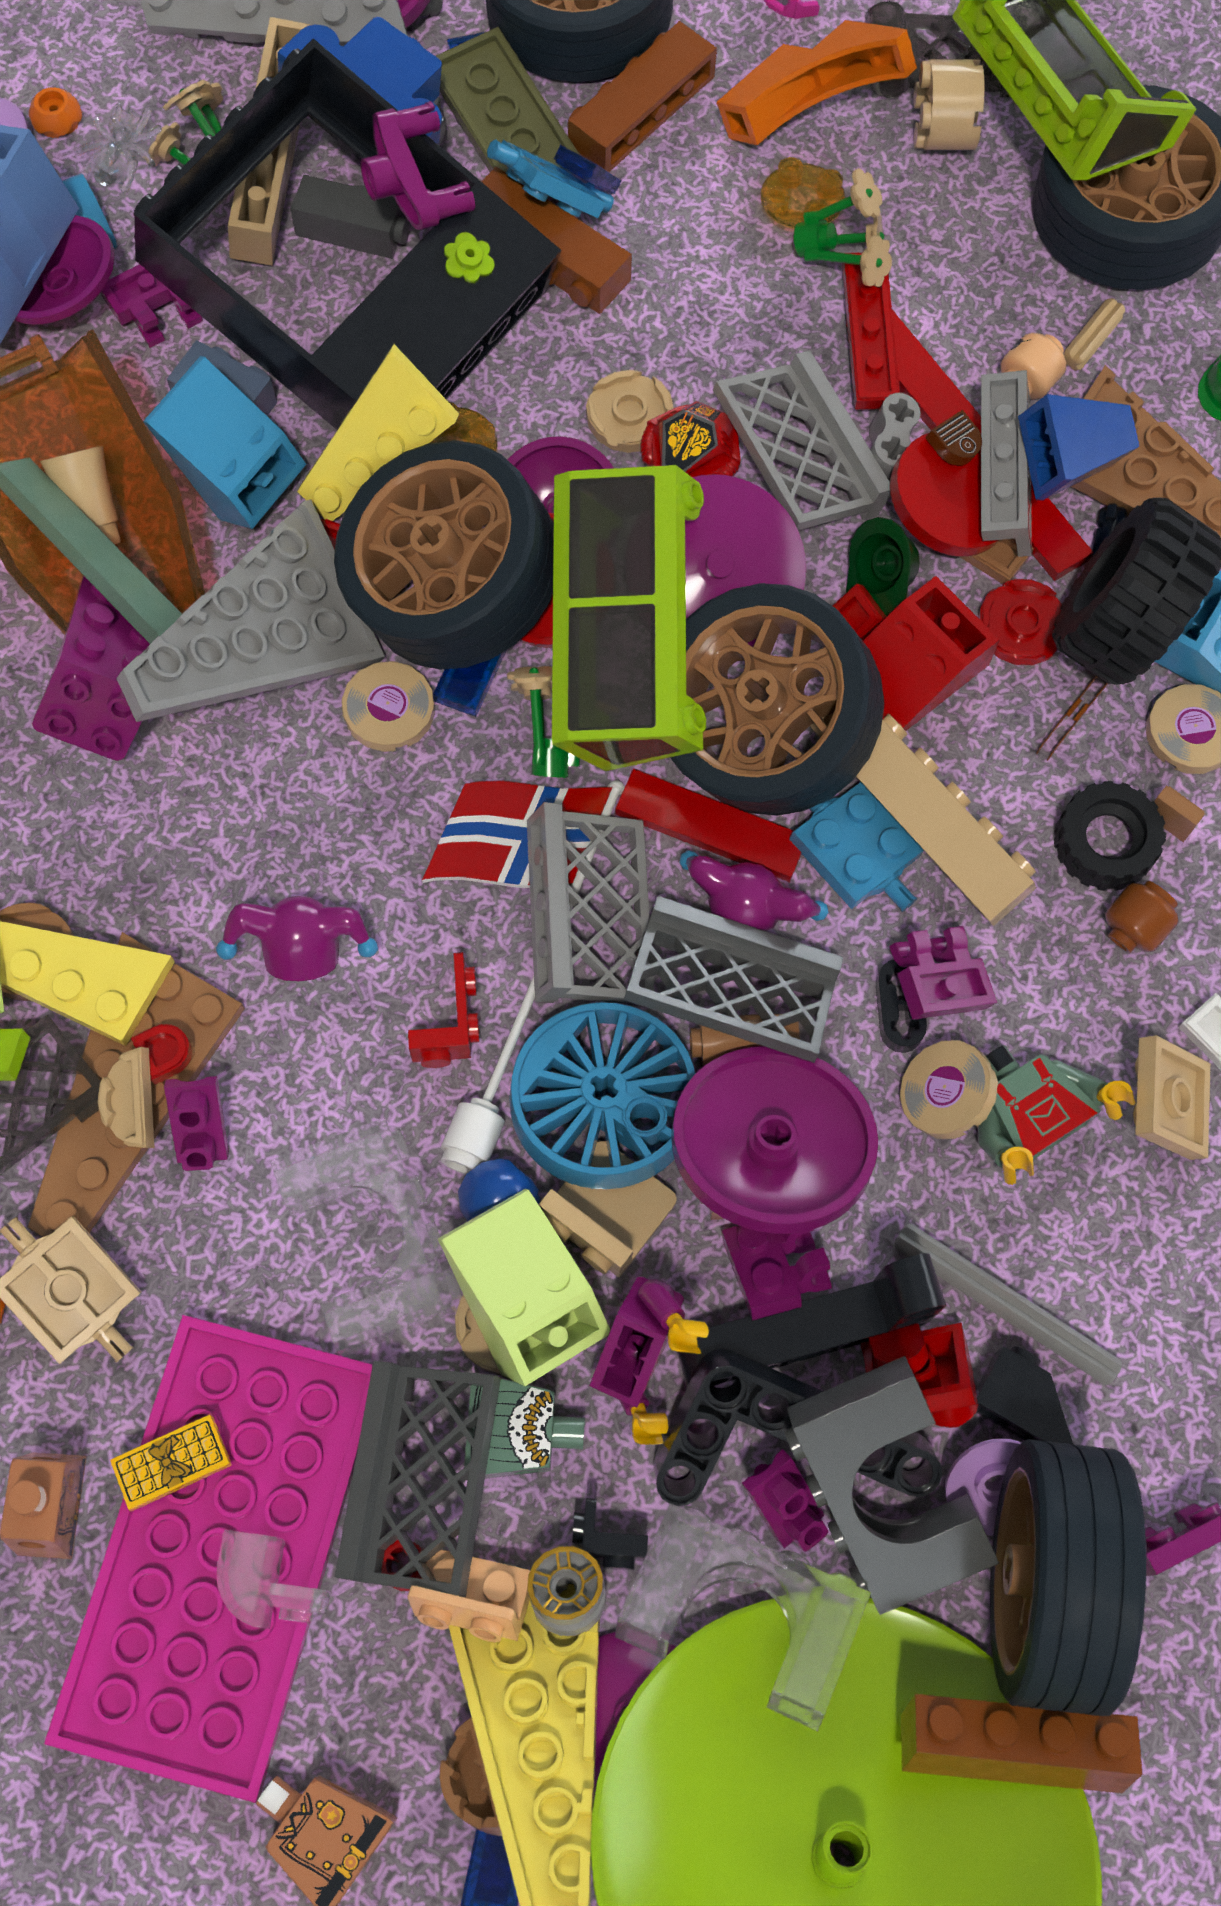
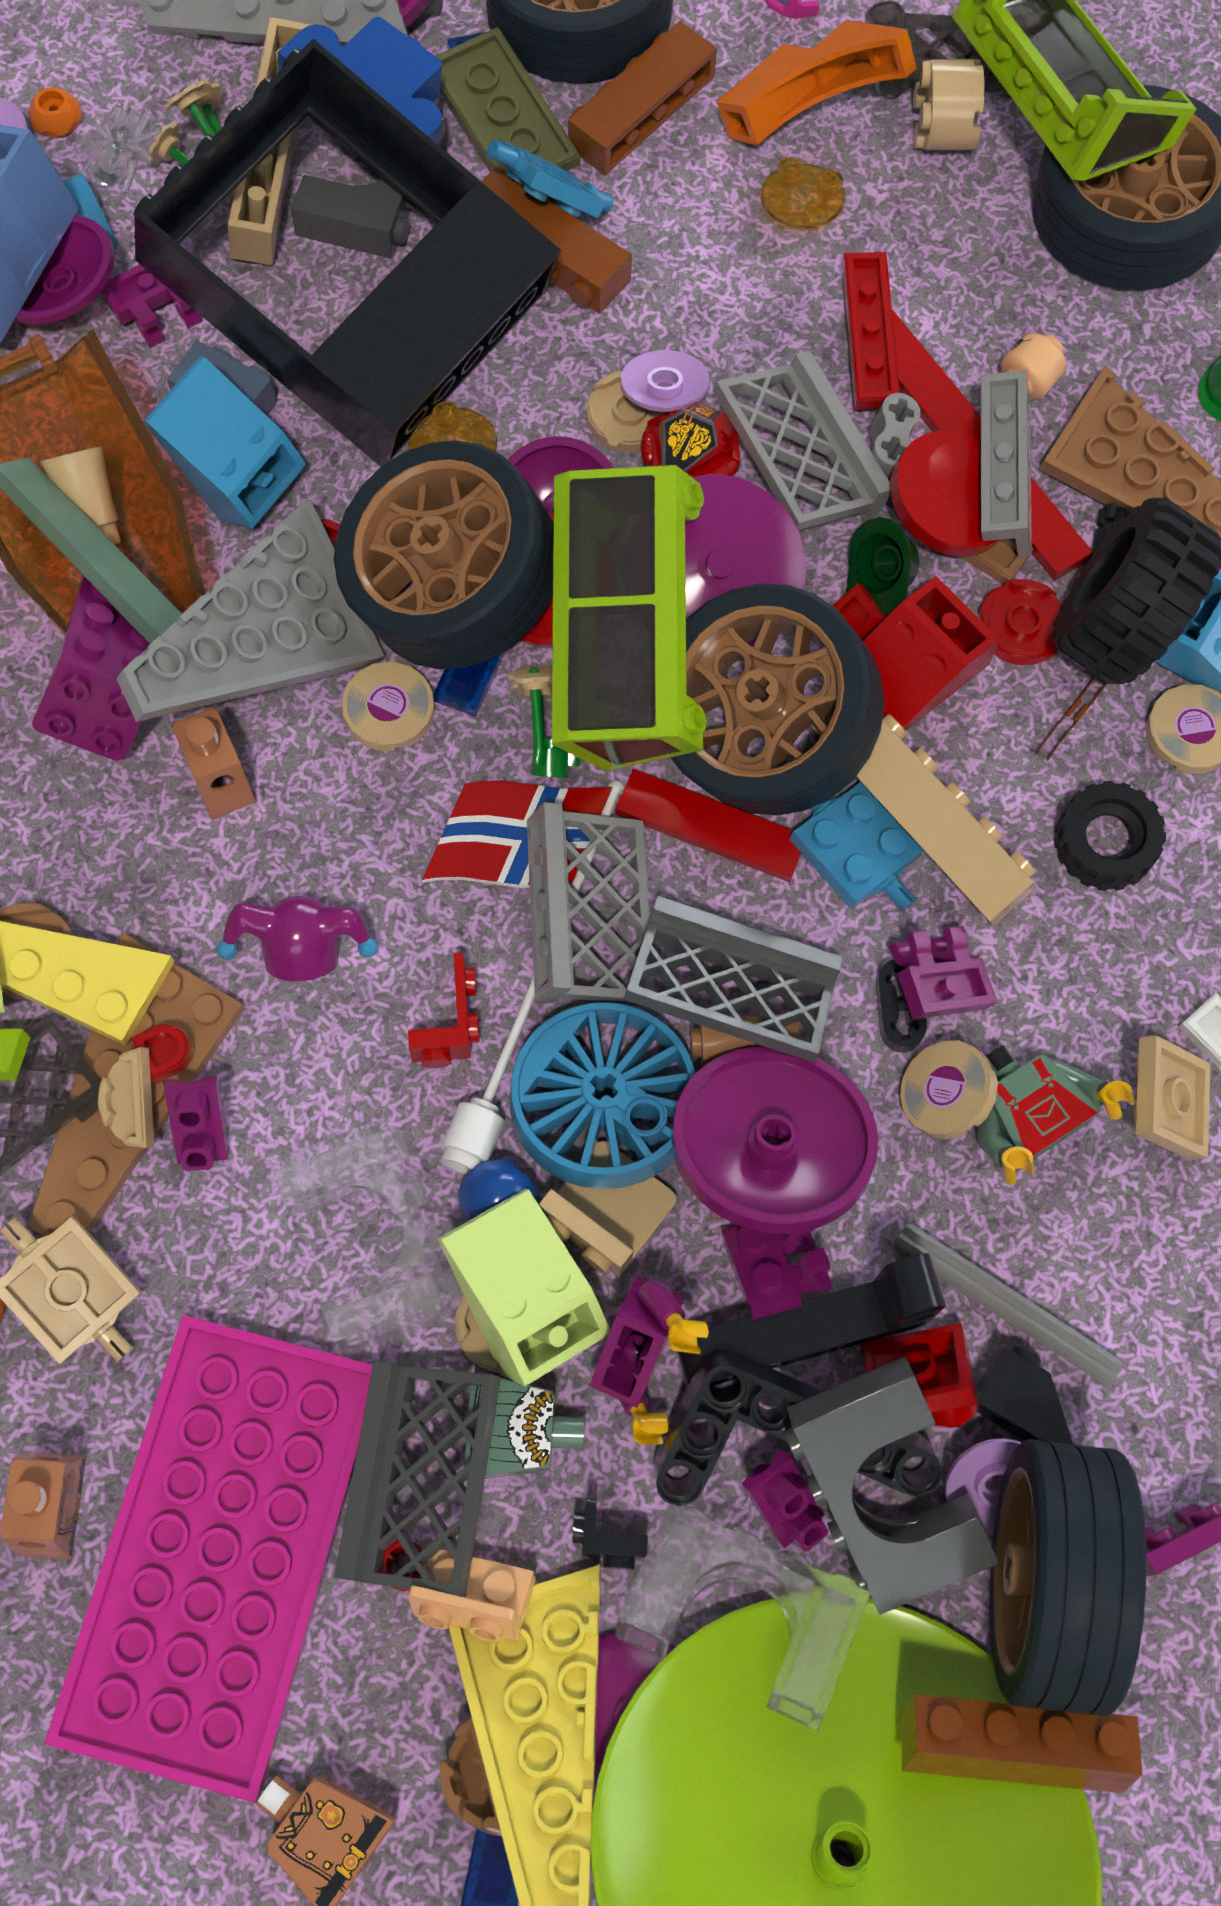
(170, 1462): yellow tile -> none
(211, 756): none -> nougat torso
(249, 1582): clear brick -> none
(389, 418): light yellow wing -> none
(396, 173): magenta connector -> none
(472, 267): lime plant -> none
(551, 1576): light grey wheel -> none
(587, 170): clear blue tile -> none
(664, 380): none -> lavender dish
(750, 893): magenta piece -> none
(816, 236): plant -> none
(900, 1343): red tile -> none
(956, 439): reddish brown tile -> none
(1074, 440): blue slope -> none
(1094, 334): tan axle -> none
(1141, 917): dark orange head -> none
(1178, 812): medium nougat tile -> none

